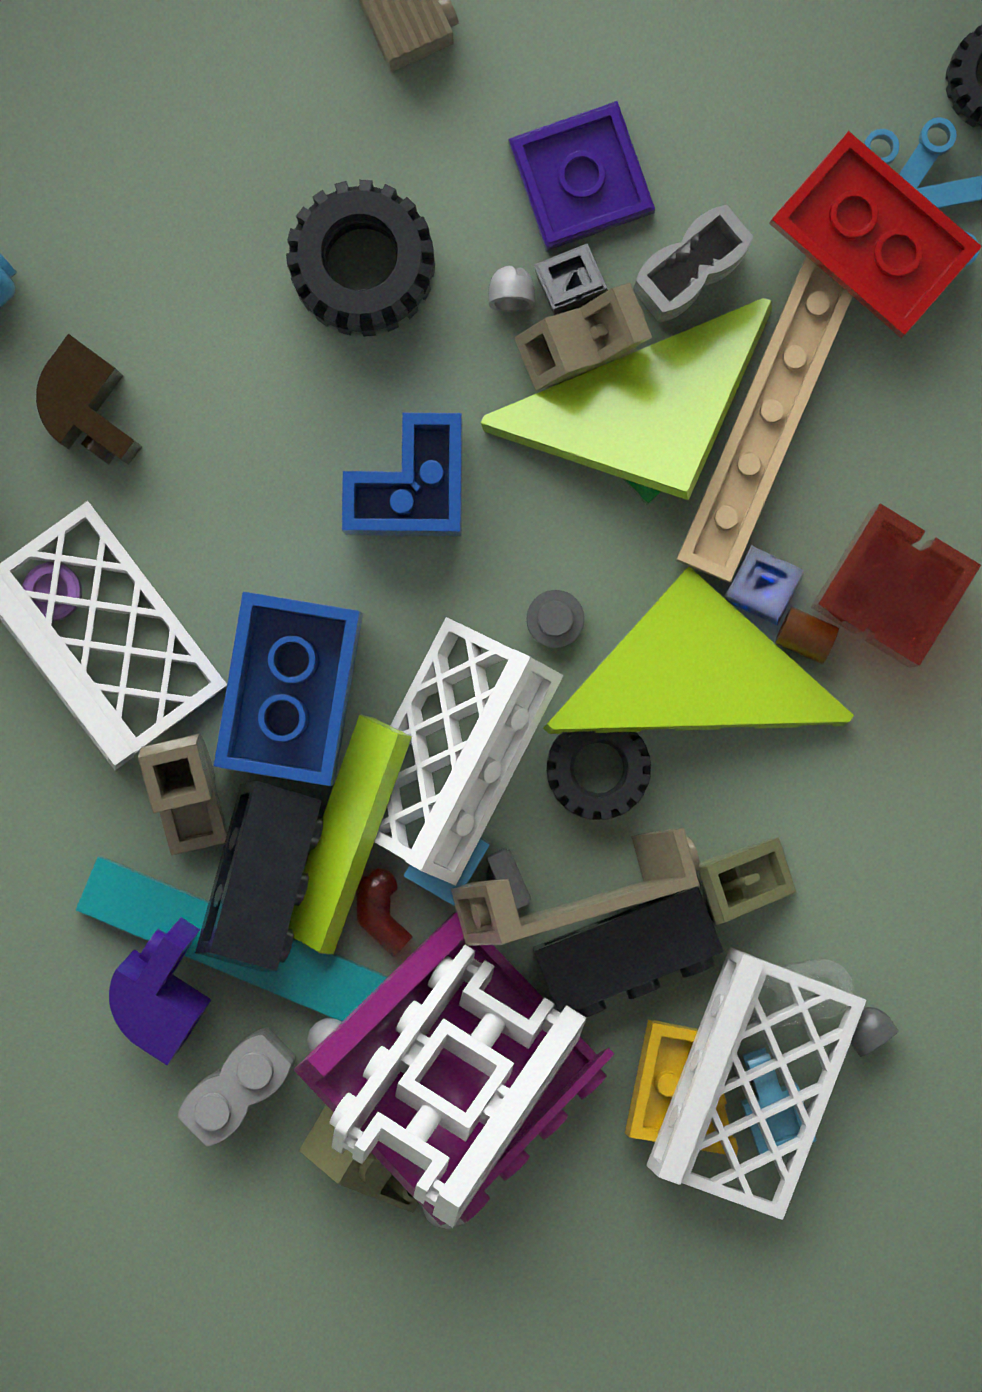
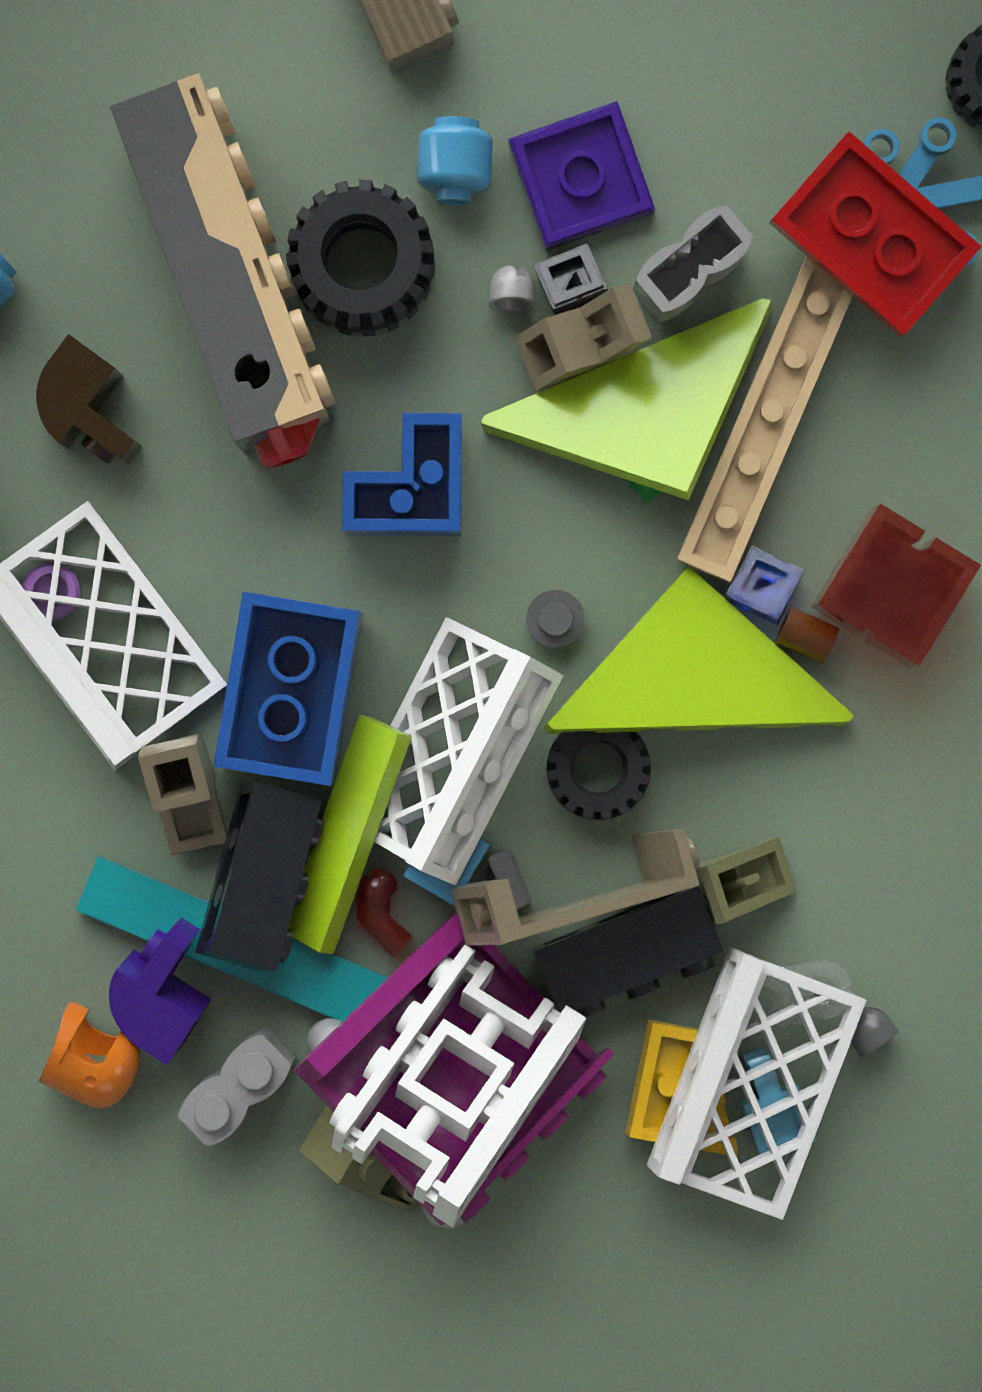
(81, 1077): none -> orange helmet
(223, 268): none -> piece
(454, 159): none -> dark azure head

